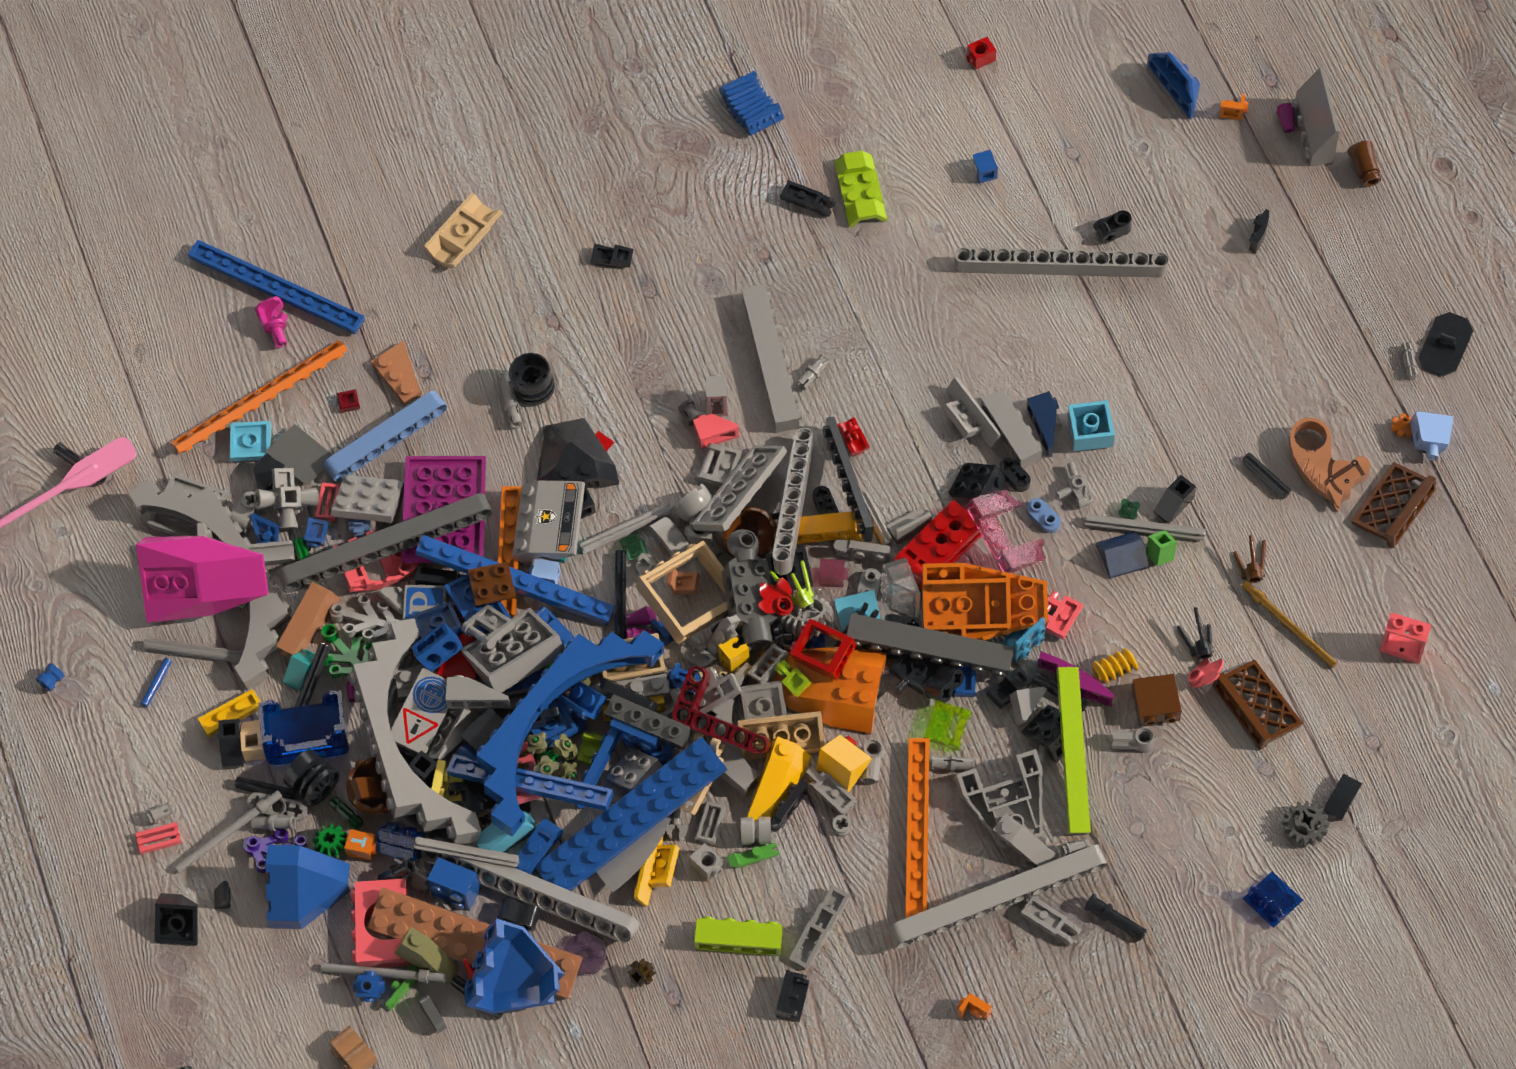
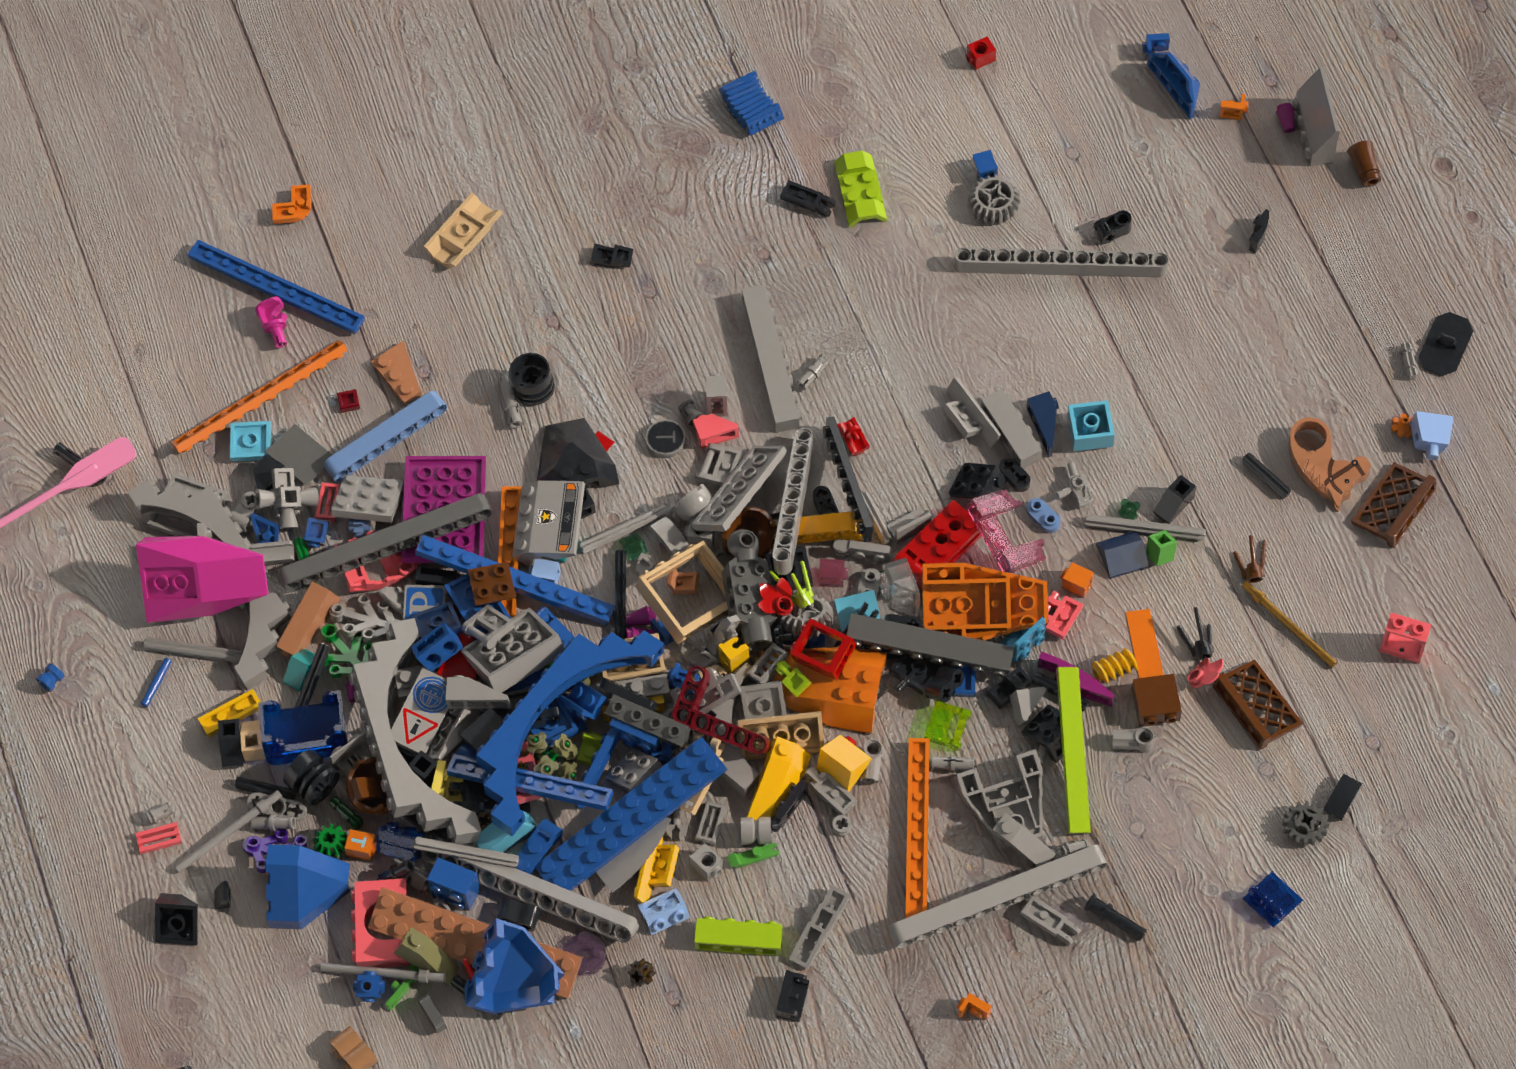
(296, 209): none -> orange plate
(342, 755): none -> light grey hinge
(664, 911): none -> light blue bracket
(665, 438): none -> black tile
(1001, 206): none -> light grey gear
(1077, 579): none -> orange brick
(1144, 643): none -> orange sticker
(1155, 42): none -> blue bracket

